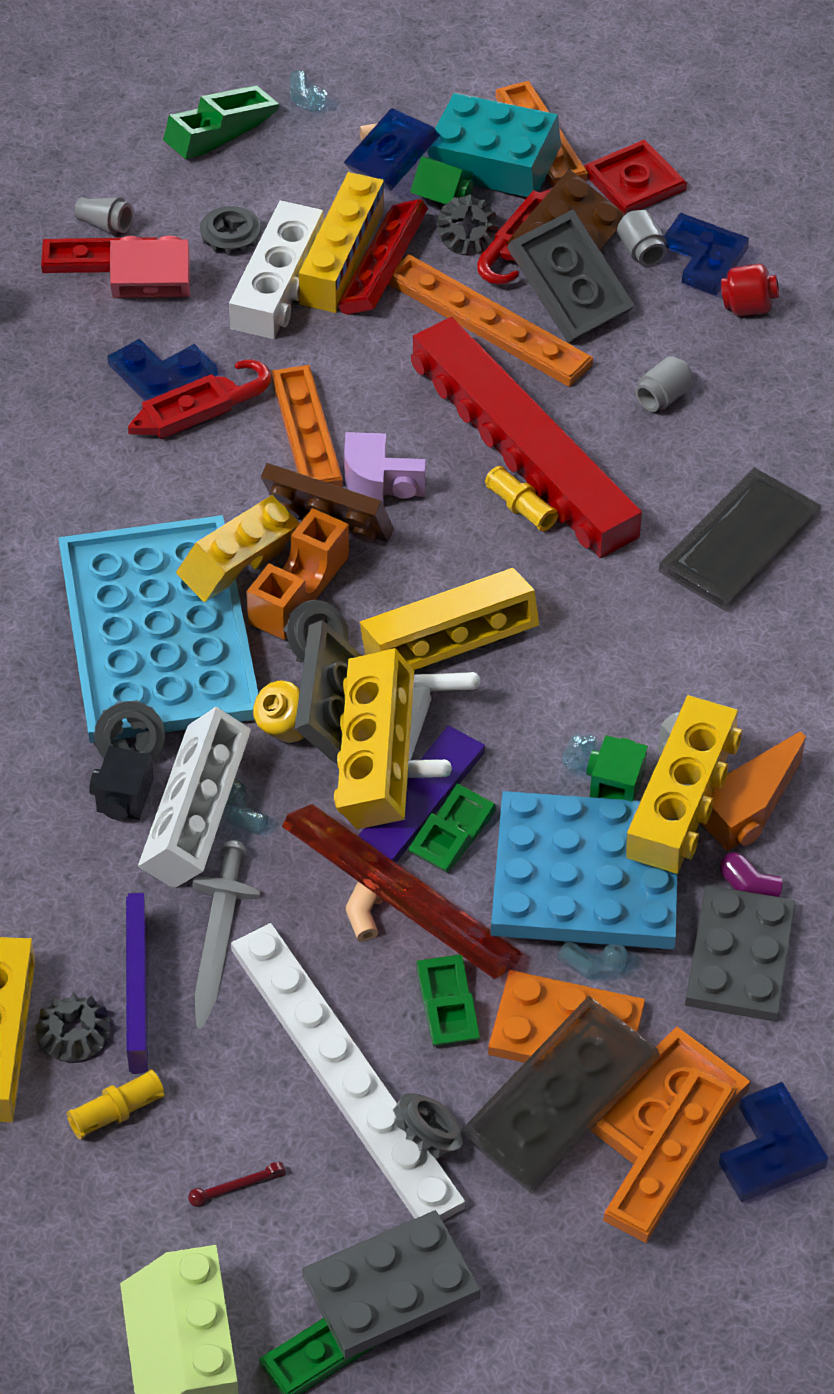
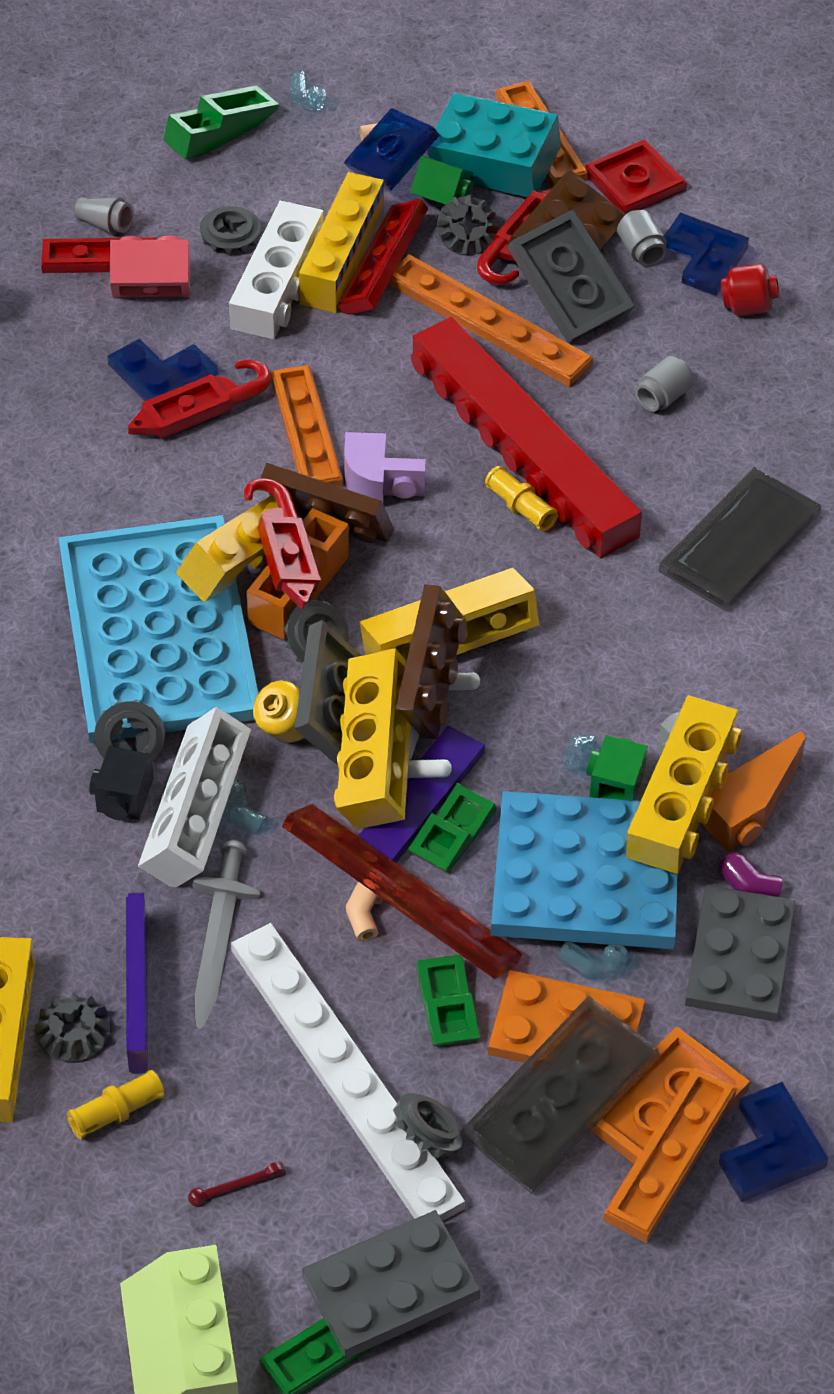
(285, 543): none -> red plate
(431, 662): none -> reddish brown plate

